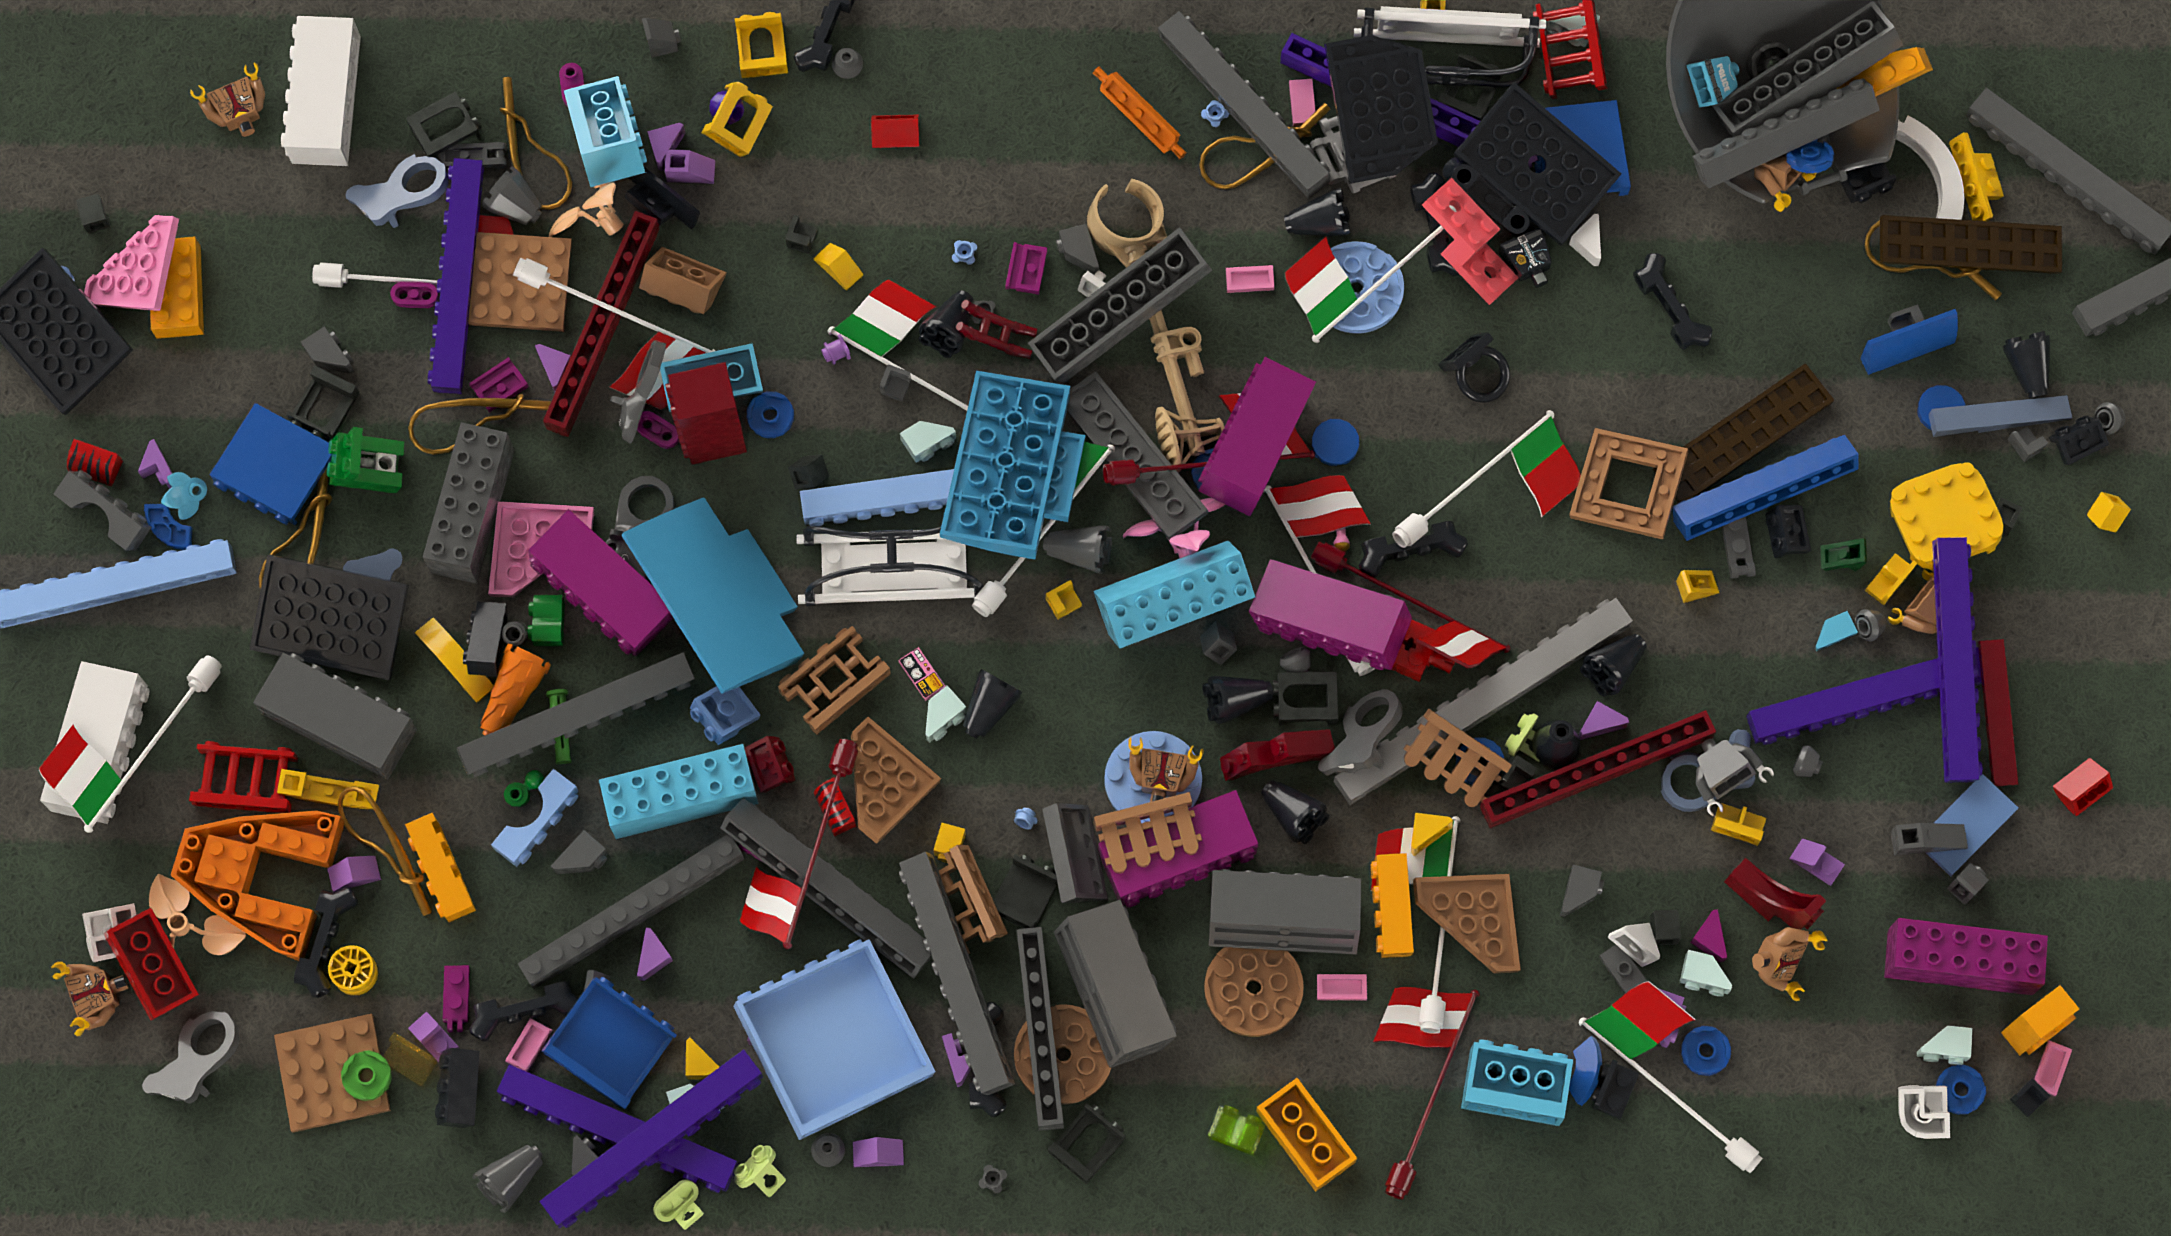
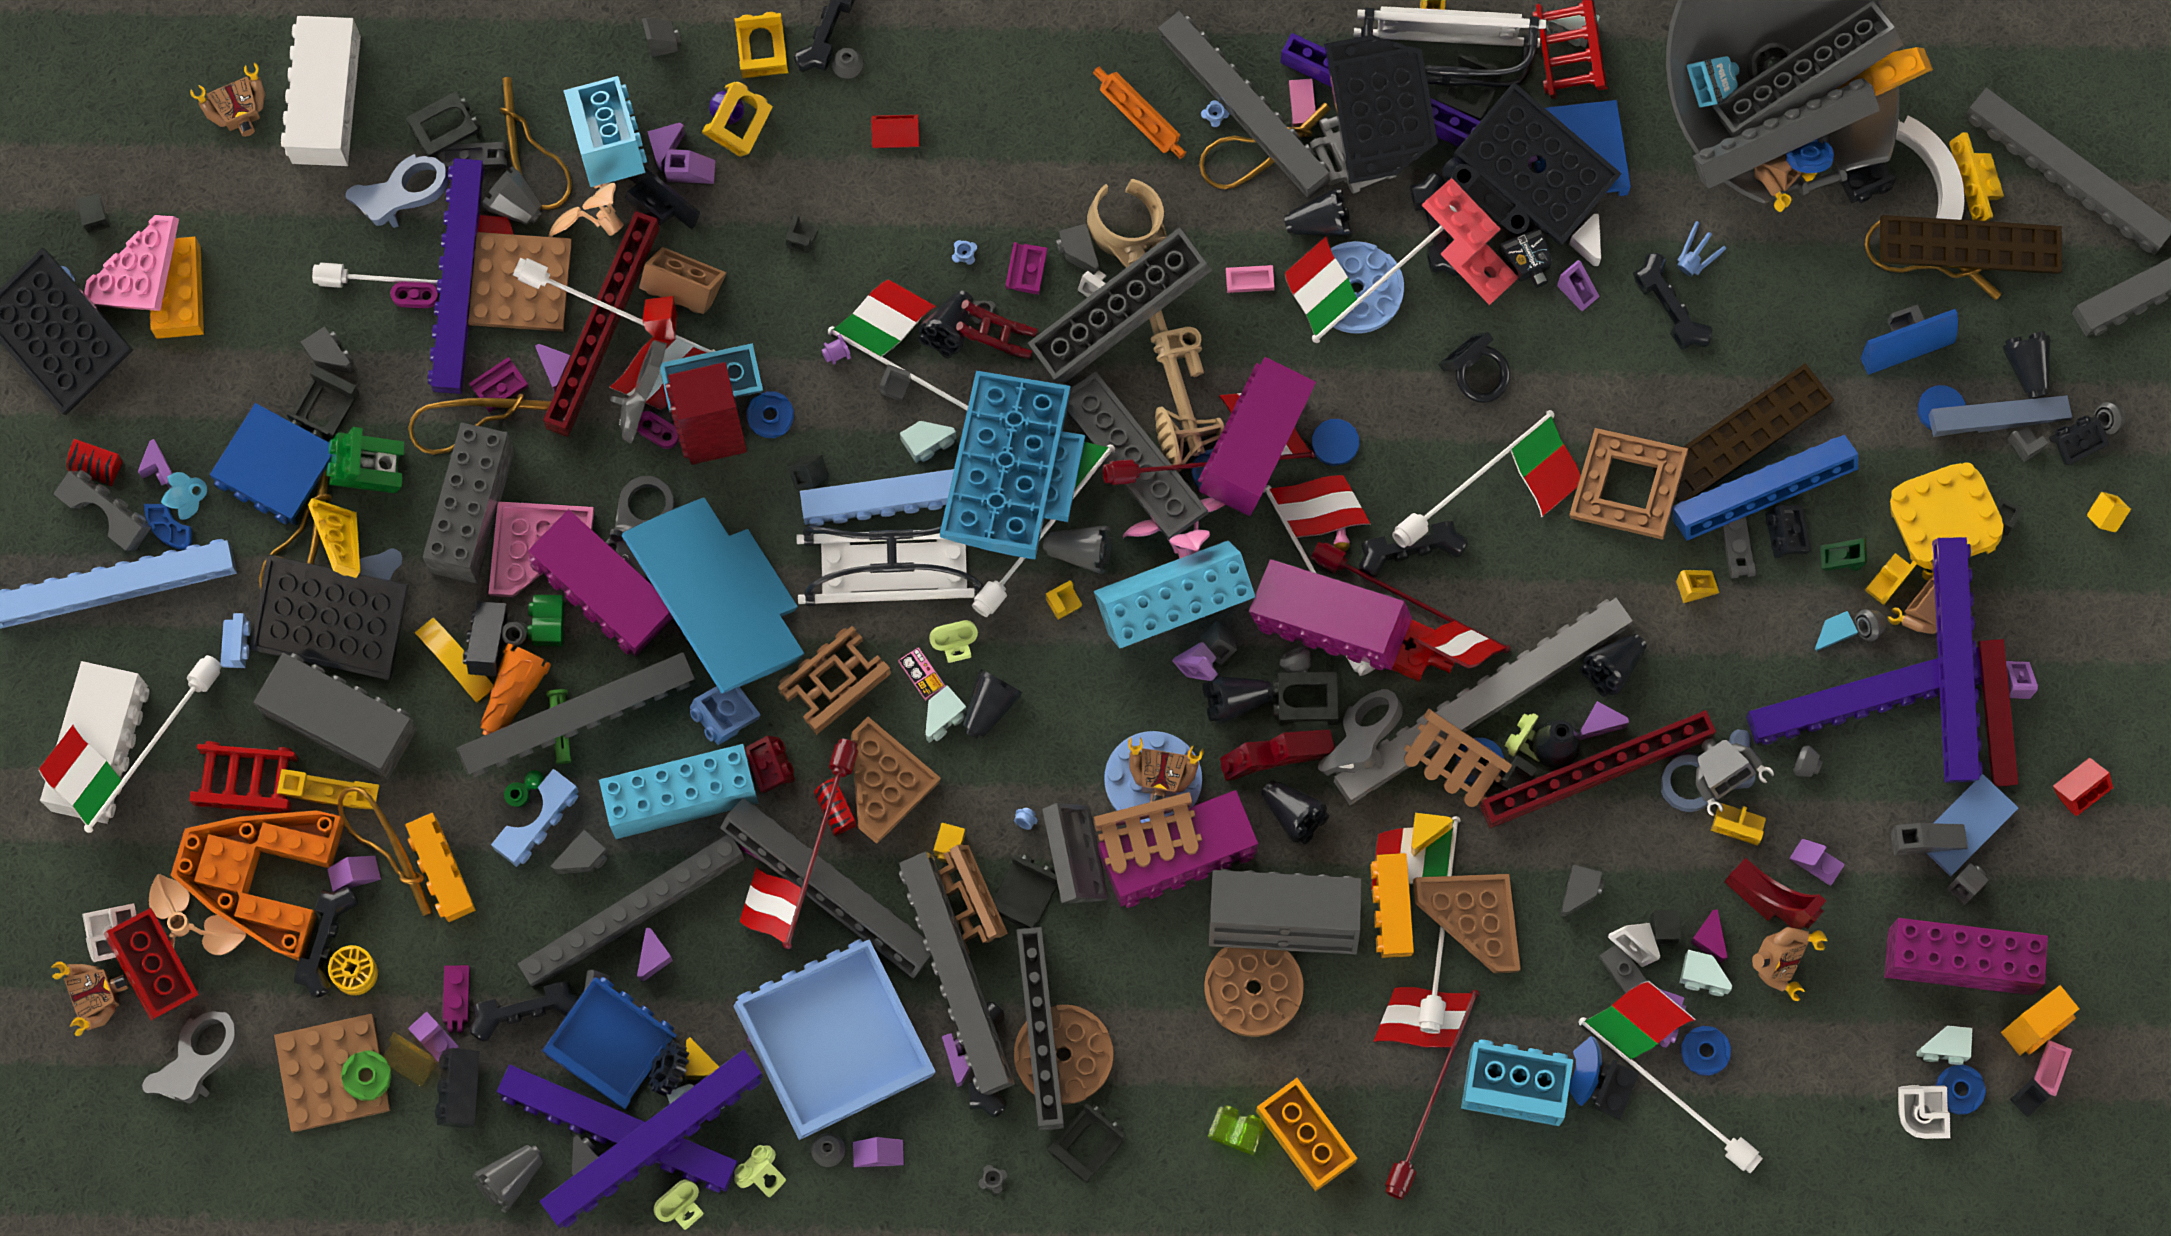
(234, 641): none -> light blue bracket
(339, 536): none -> yellow wing
(528, 1045): bright pink tile -> none
(569, 82): magenta plate -> none
(660, 317): none -> red brick
(668, 1068): none -> black gear
(839, 265): yellow slope -> none
(954, 638): none -> yellowish green bracket
(1115, 983): dark grey brick -> none
(1197, 662): none -> medium lavender slope
(1341, 986): bright pink tile -> none
(1578, 286): none -> medium lavender slope
(1690, 262): none -> medium blue plant
(2021, 680): none -> medium lavender slope

